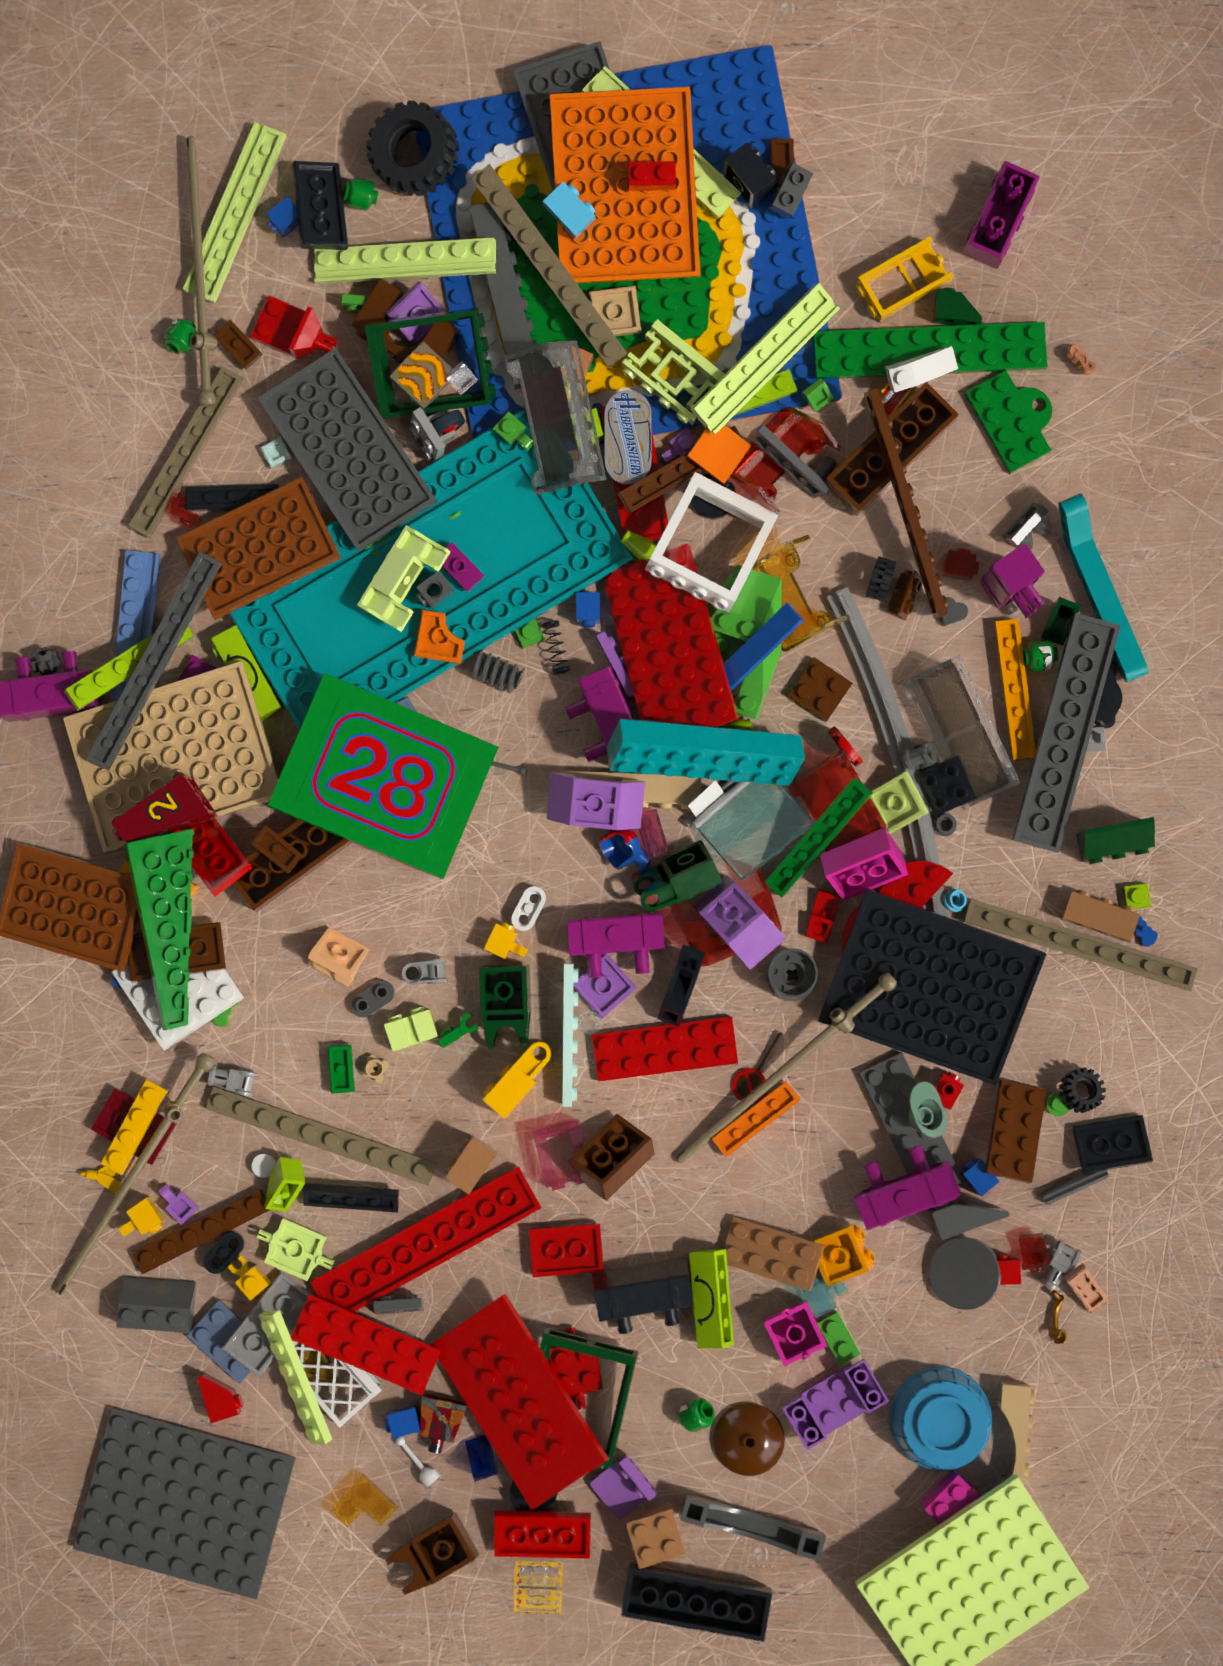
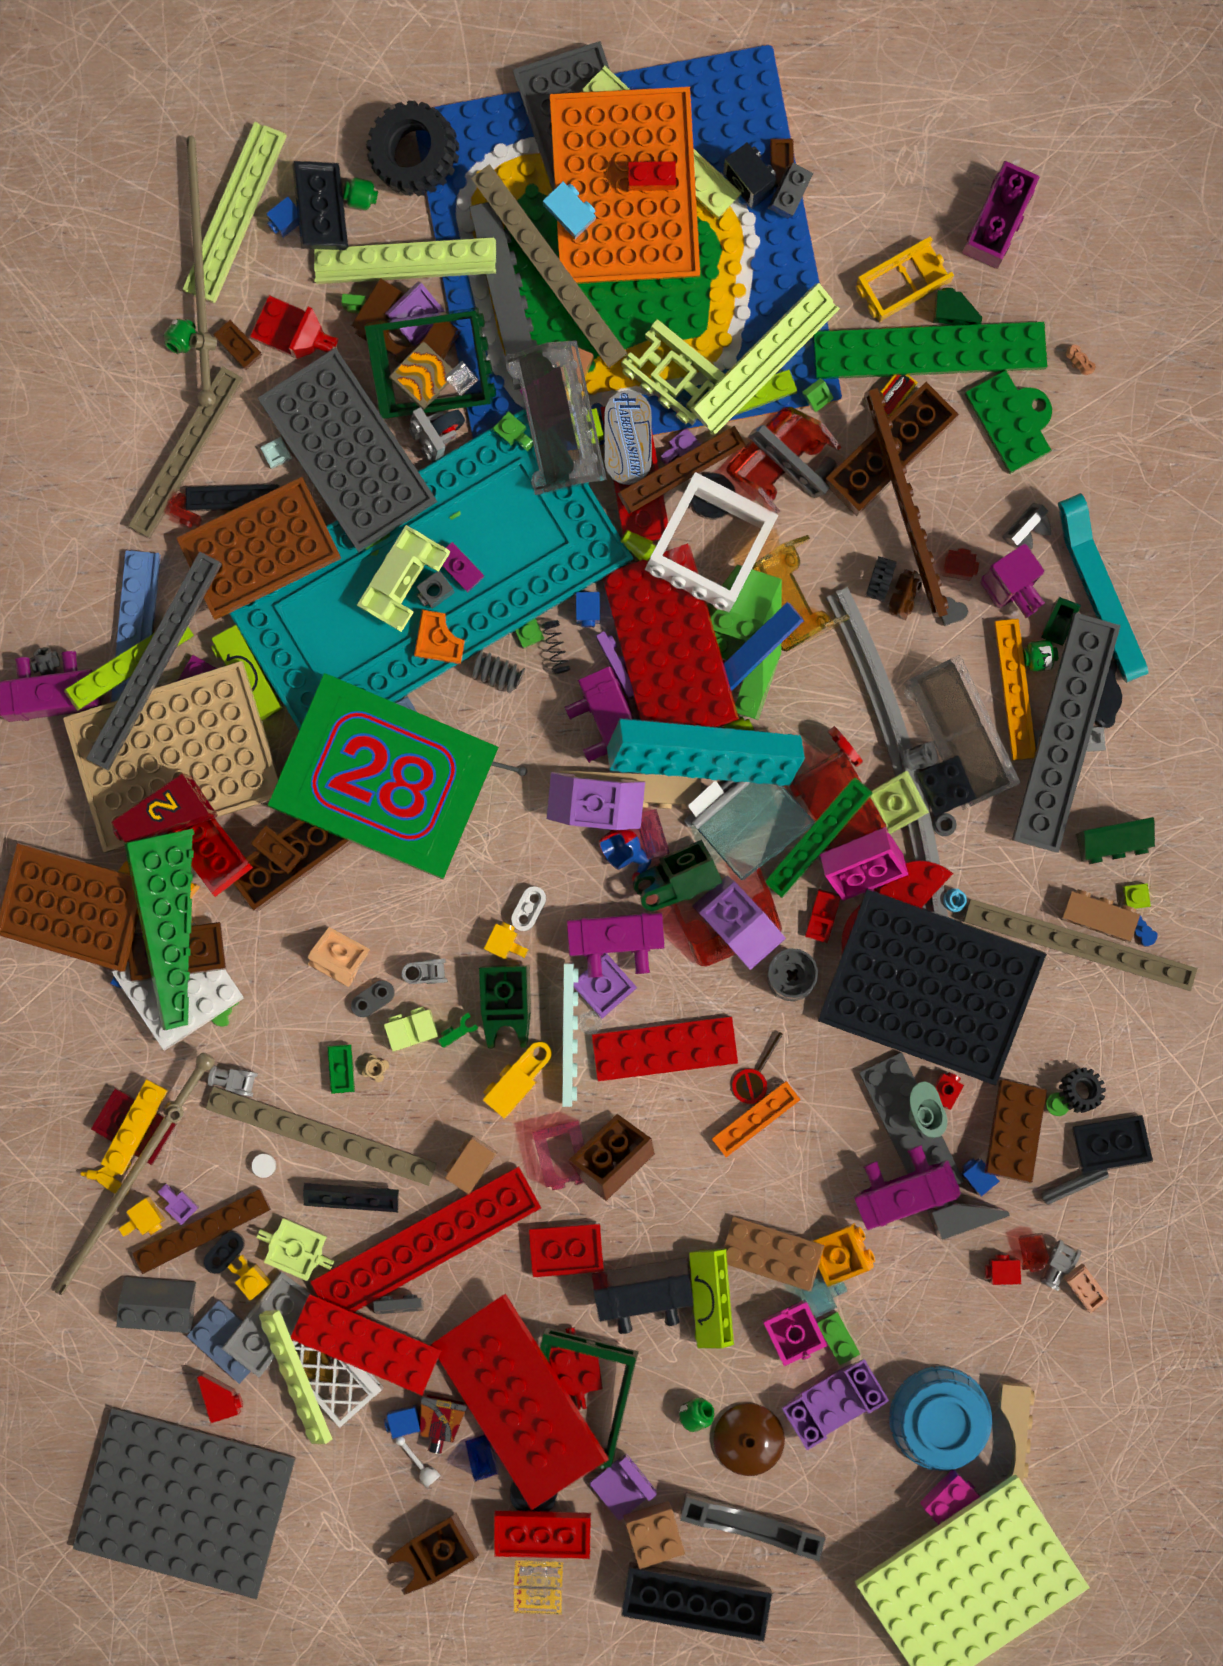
(284, 1184): lime slope -> none
(367, 1497): clear yellow plate -> none
(618, 309): tan tile -> none
(681, 985): black arch -> none
(719, 452): orange piece -> none
(820, 689): reddish brown plate -> none
(841, 1021): dark tan bar -> none
(920, 369): white slope -> none
(965, 1273): dark grey tile -> none
(1055, 1333): pearl gold piece -> none

